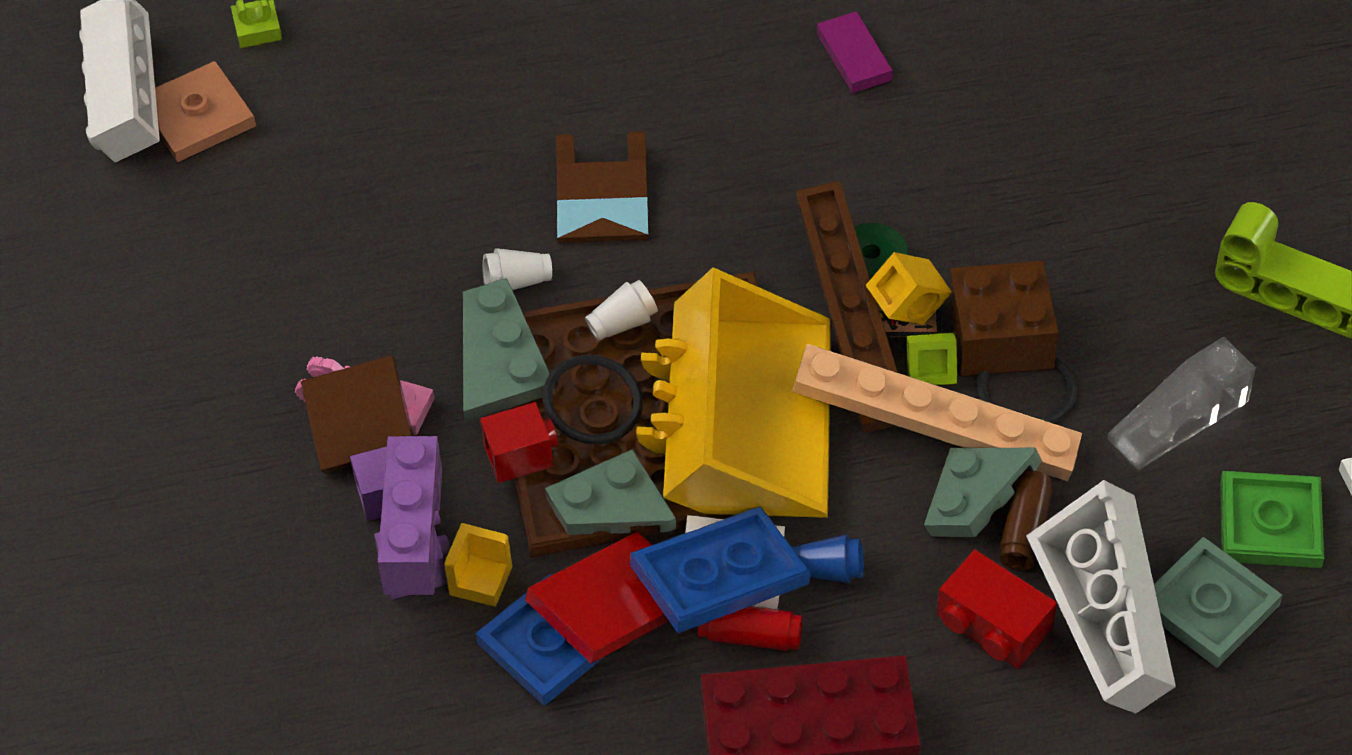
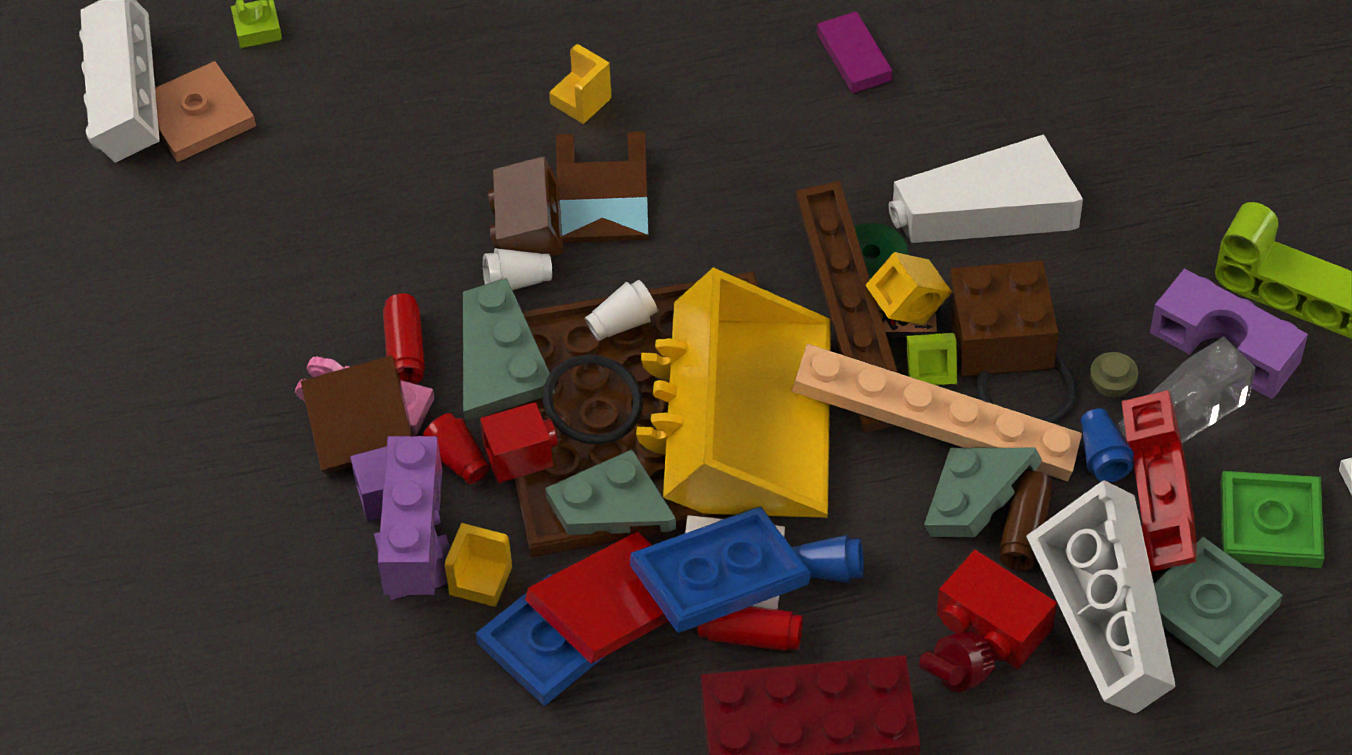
(404, 336): none -> red piece
(458, 448): none -> red cone
(526, 208): none -> reddish brown brick
(585, 88): none -> yellow panel
(959, 661): none -> dark red piece
(989, 196): none -> white slope
(1105, 447): none -> blue cone
(1113, 374): none -> olive plate
(1161, 480): none -> red slope
(1200, 310): none -> medium lavender arch

